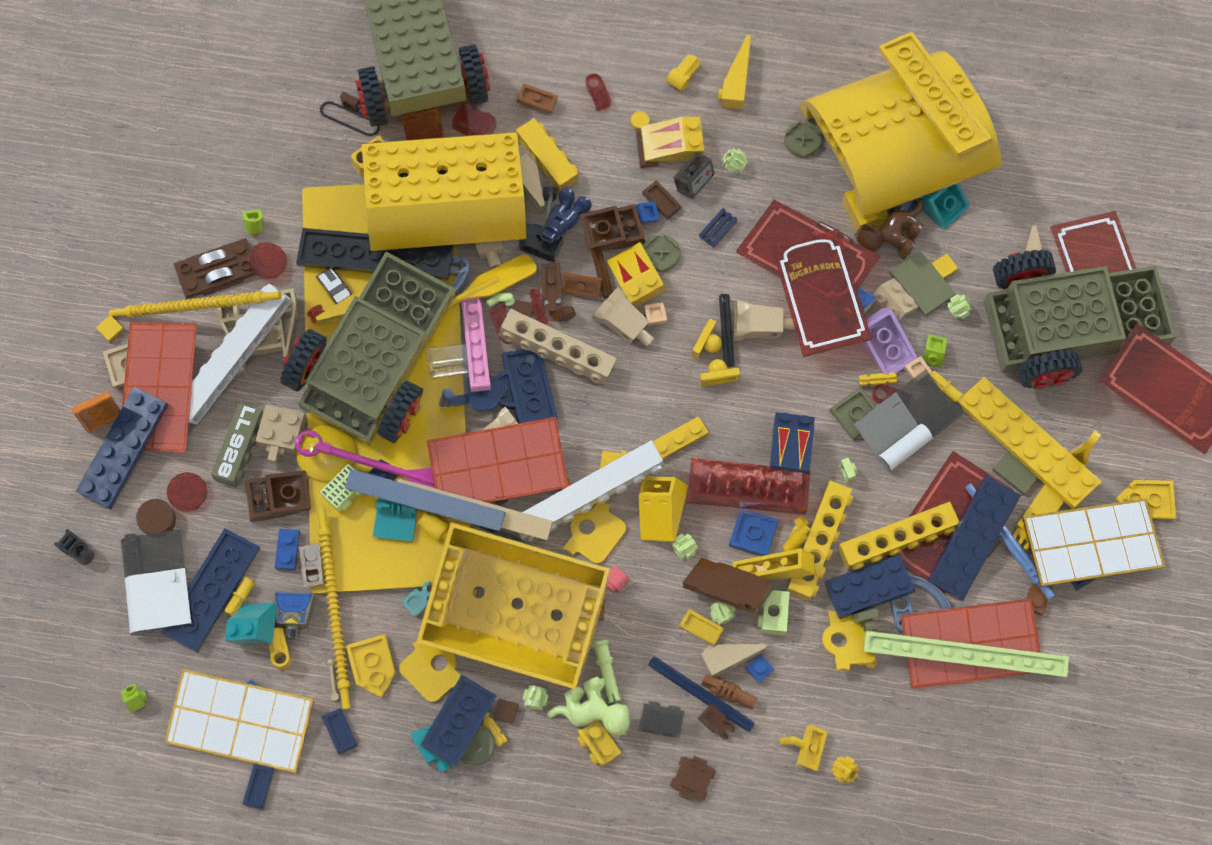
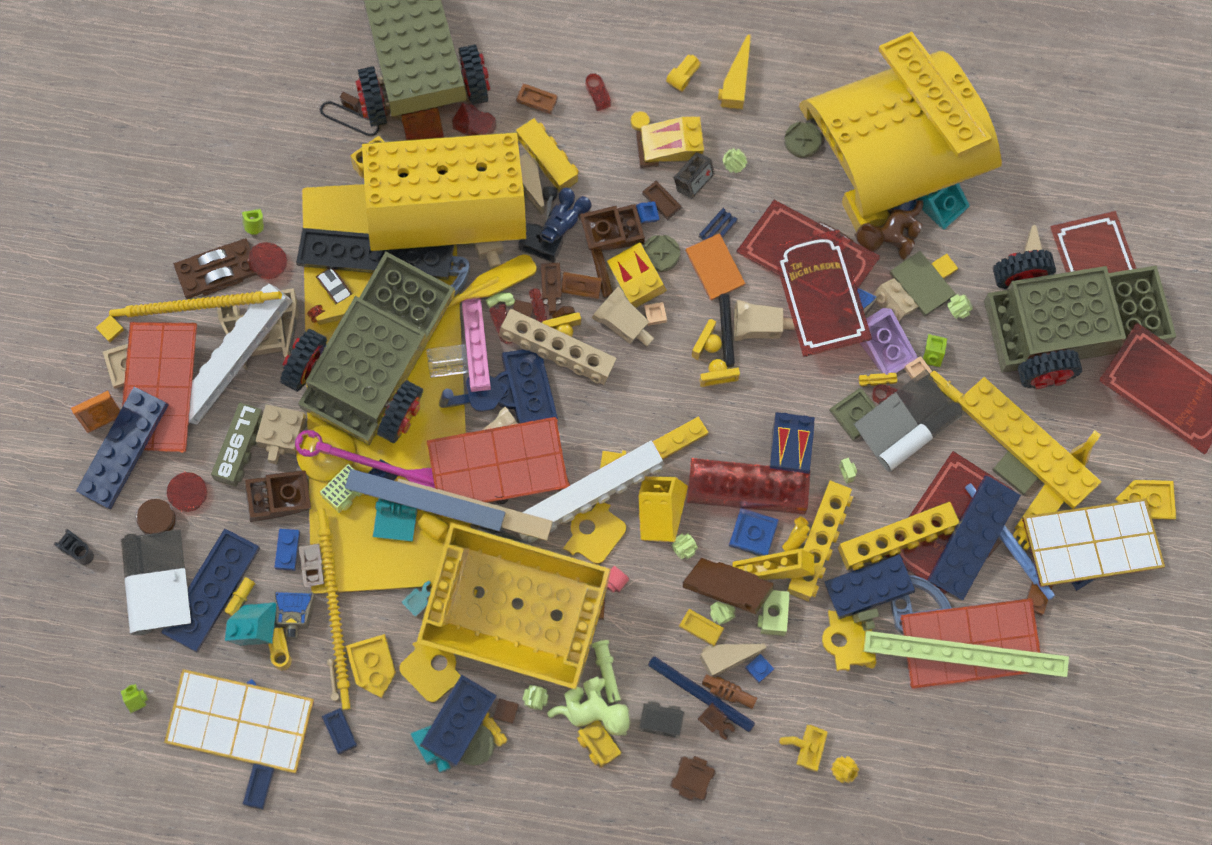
(564, 323): none -> yellow tile
(715, 266): none -> orange tile

